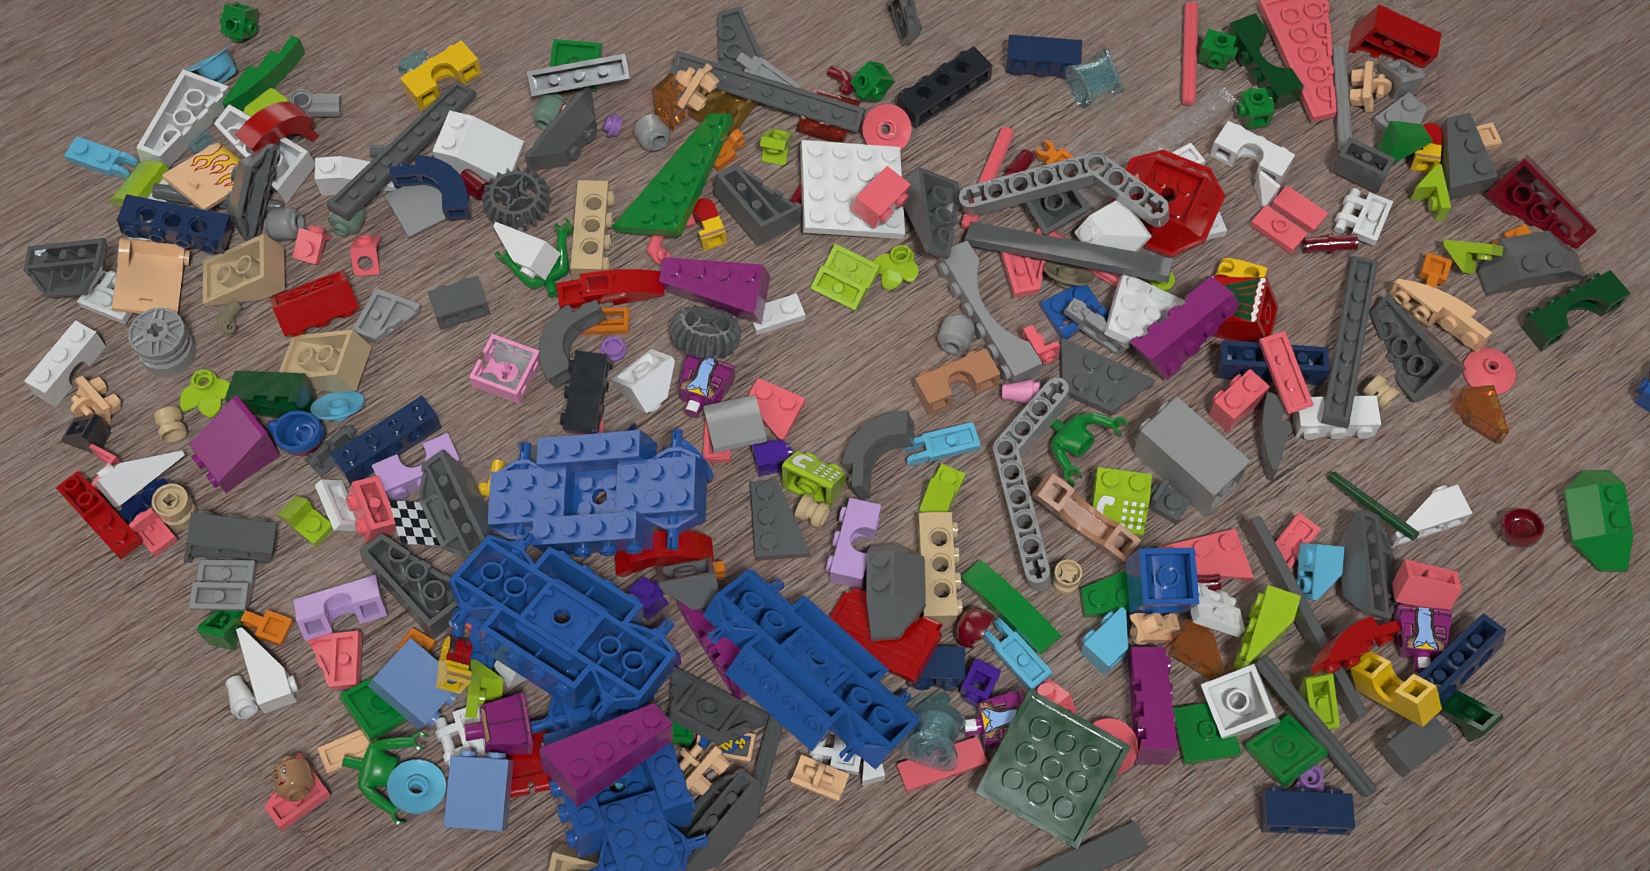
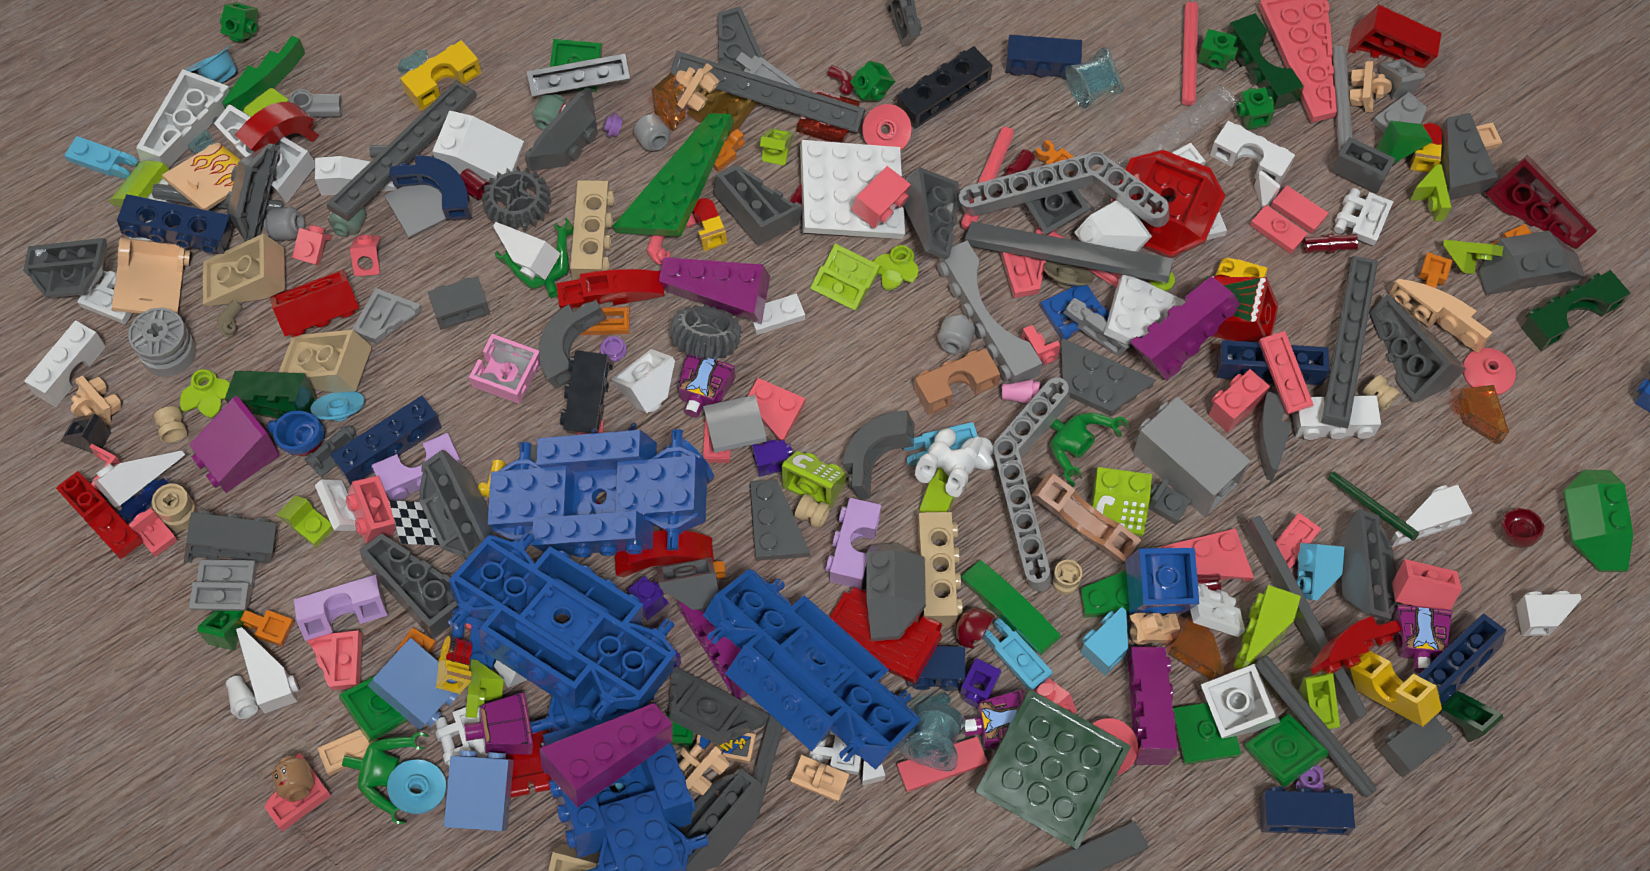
(956, 463): none -> white animal
(1544, 613): none -> white slope

